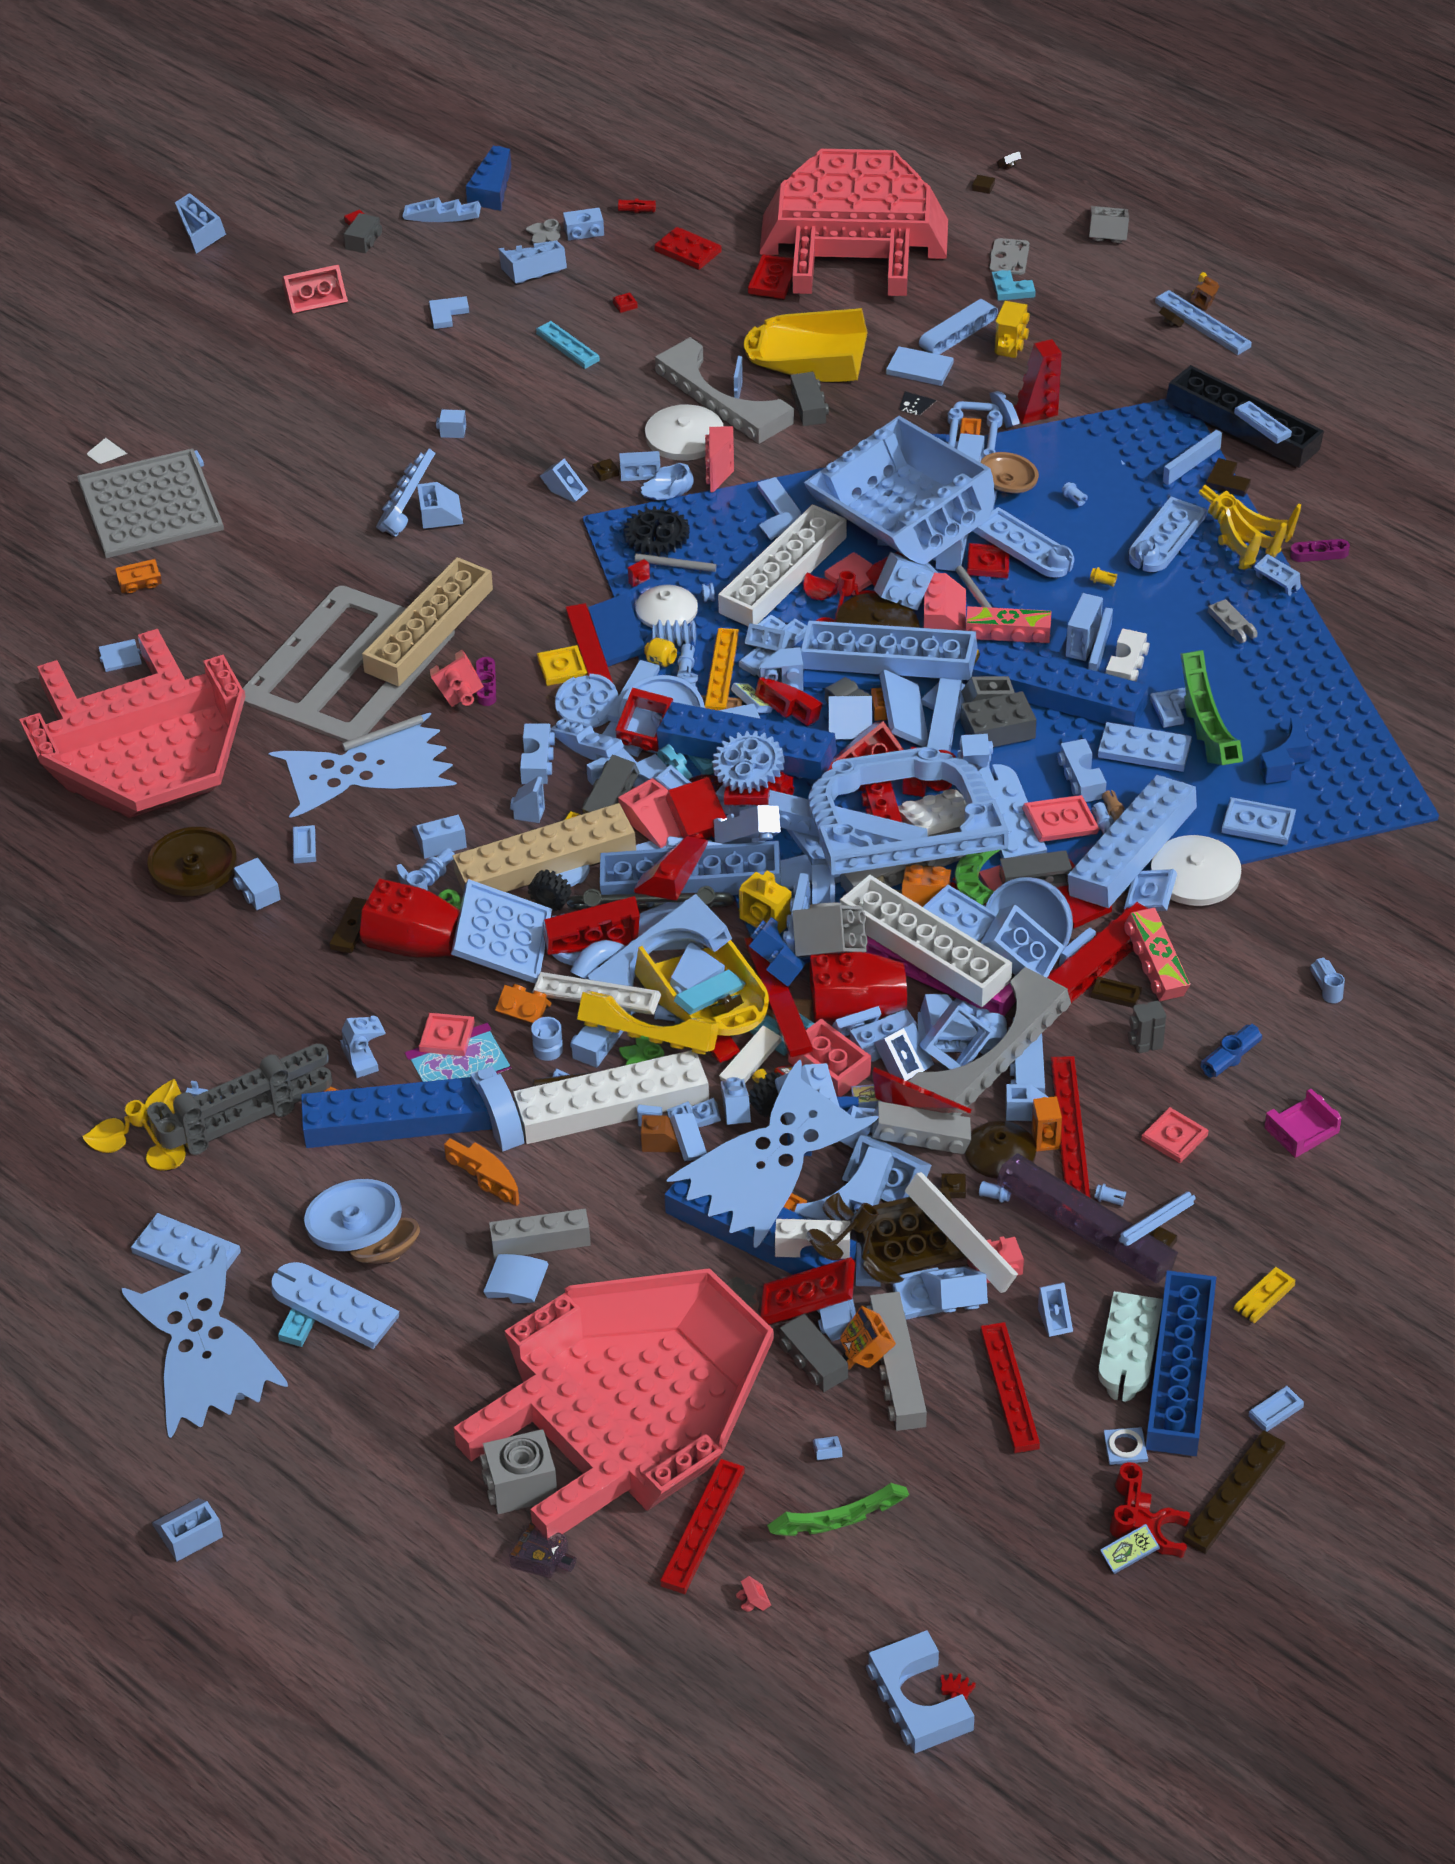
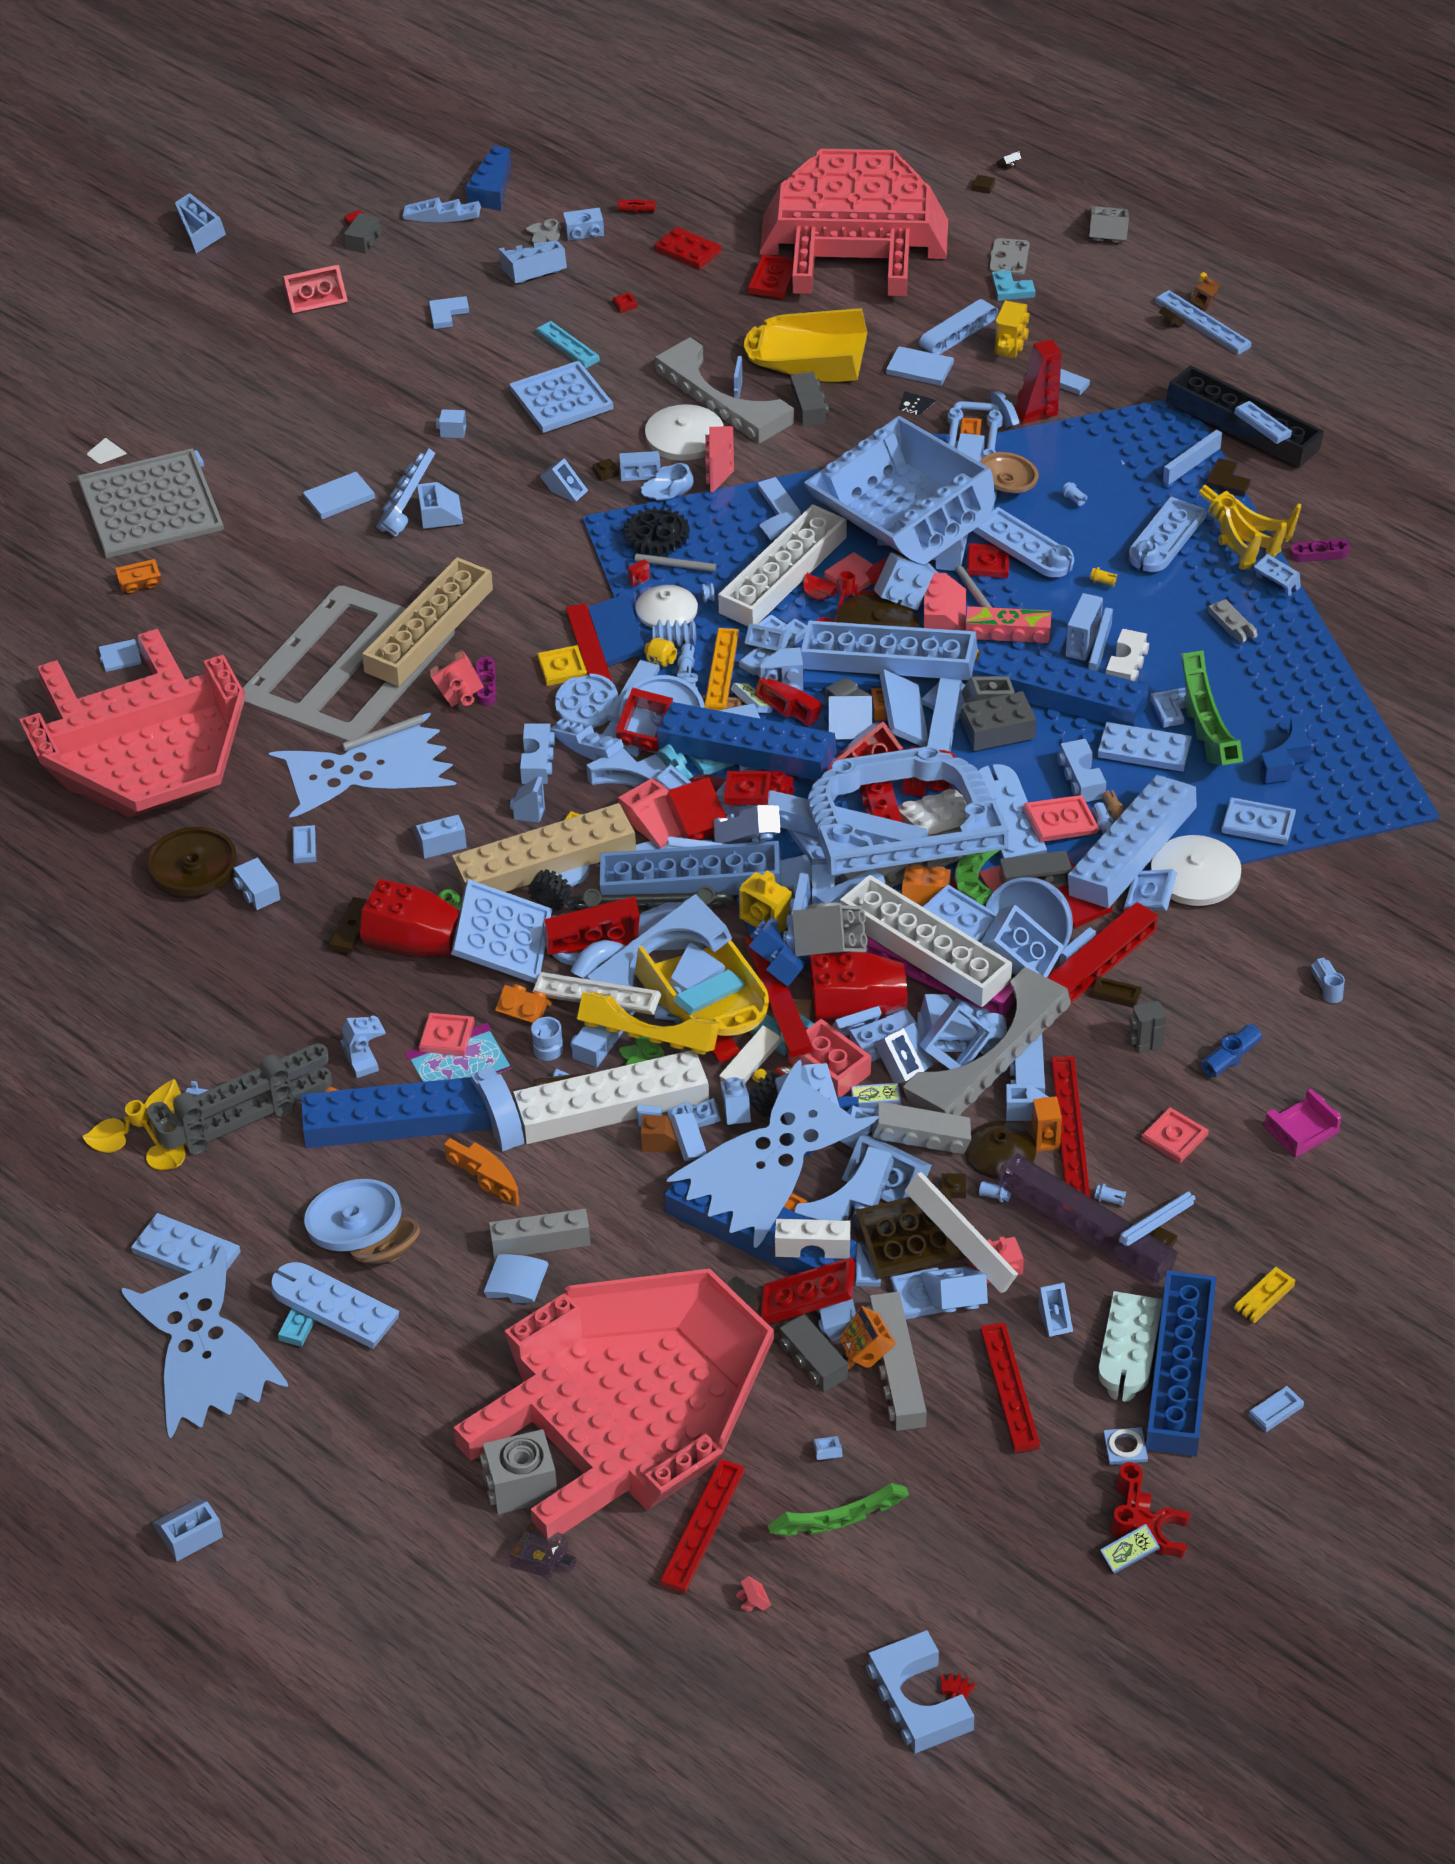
(339, 495): none -> light blue tile
(428, 873): light blue piece -> none
(561, 396): none -> light blue plate
(614, 781): dark grey brick -> none
(673, 870): red wedge -> none
(726, 1004): dark brown plate -> none
(748, 762): light blue gear -> none
(837, 892): none -> light blue tile
(860, 1221): dark brown plant -> none
(902, 1092): red wedge -> none
(976, 750): light blue arch -> none
(1073, 382): none -> light blue tile
(1156, 954): coral brick -> none
(1234, 1492): dark brown plate -> none

